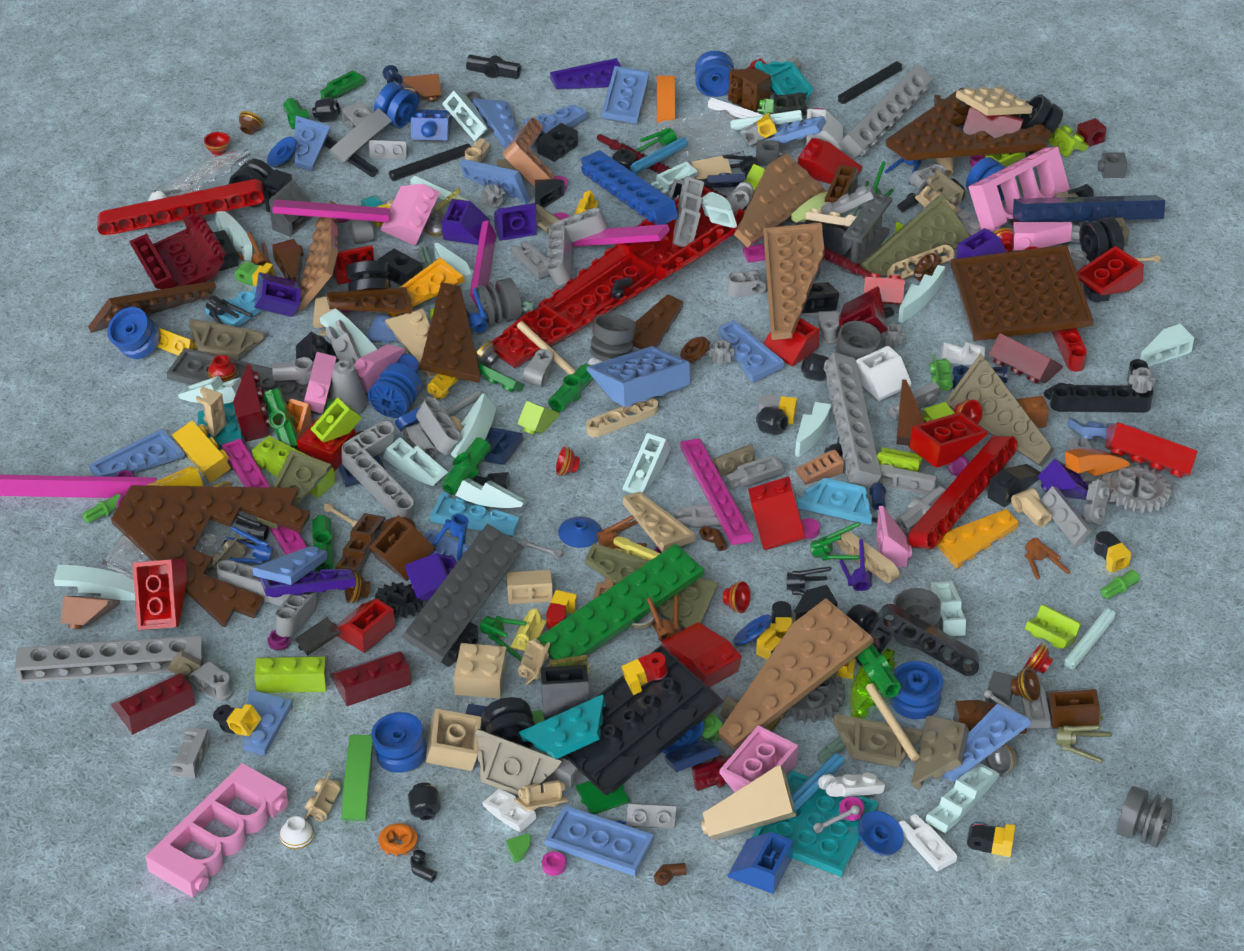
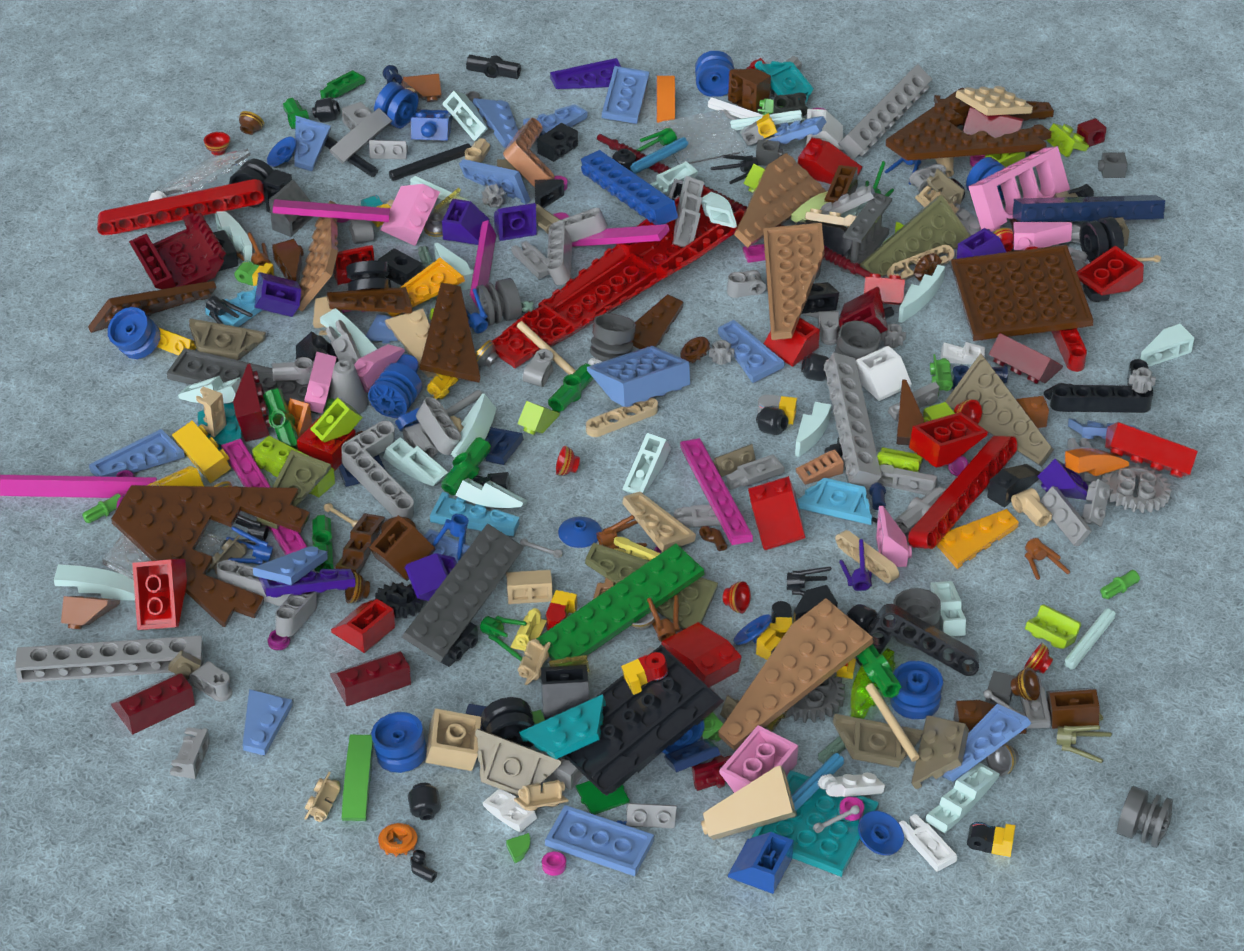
(193, 874): bright pink fence -> none
(222, 367): red piece -> none
(237, 720): yellow leg -> none
(291, 674): lime slope -> none
(296, 833): white piece -> none
(317, 636): clear smoke piece -> none
(480, 670): tan brick -> none
(494, 377): green hinge -> none
(587, 202): yellow hinge -> none
(617, 289): black arm -> none
(668, 871): reddish brown arm -> none
(711, 166): tan hinge -> none
(724, 180): dark blue plate -> none
(740, 196): light grey piece -> none
(811, 527): dark pink tile -> none
(823, 545): green plant -> none
(869, 82): black axle -> none
(909, 202): black arm -> none
(1042, 113): black wheel -> none
(1112, 551): leg -> none

